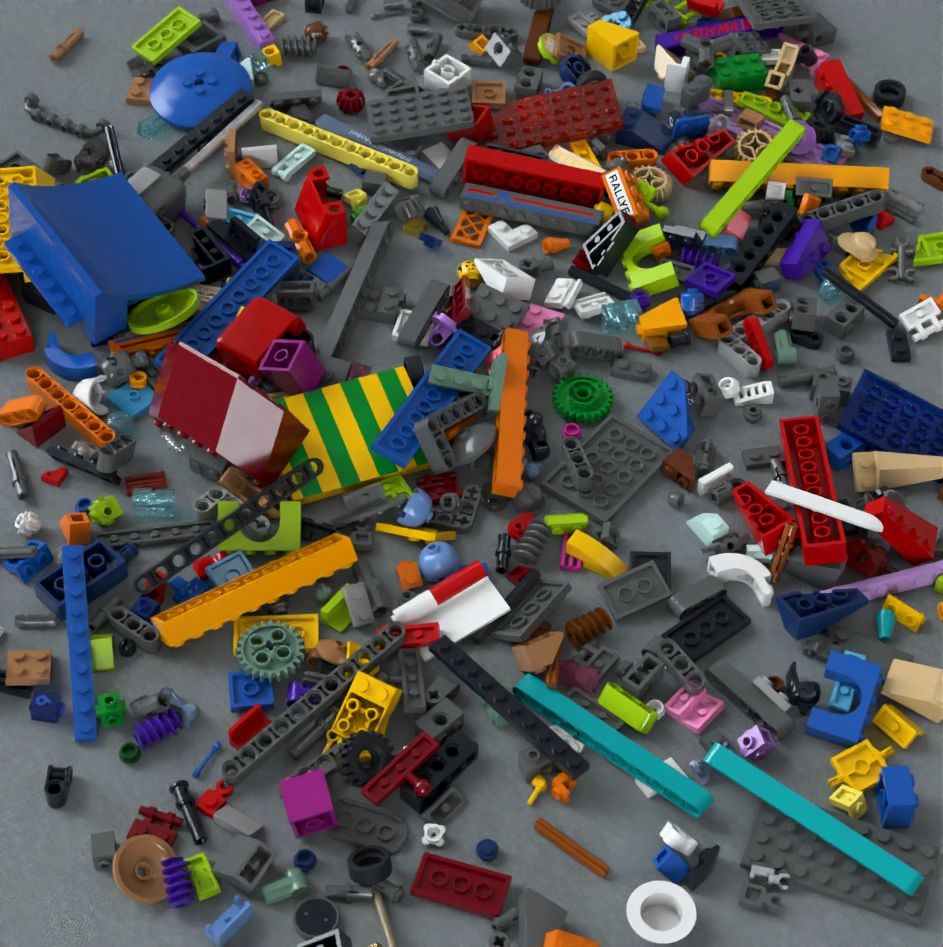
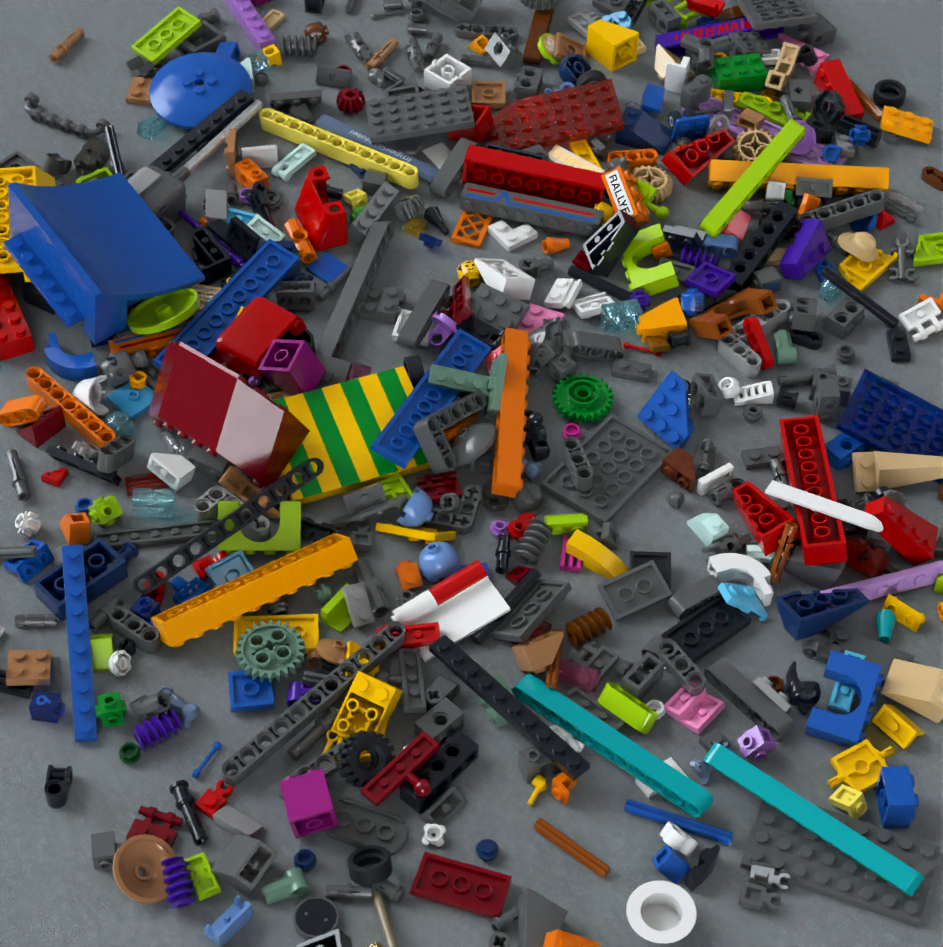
(119, 663): none -> white plate
(171, 469): none -> white slope
(248, 727): red panel -> none
(498, 527): none -> medium lavender plate
(686, 824): none -> blue axle
(743, 598): none -> medium azure wing
(787, 398): none -> black bush

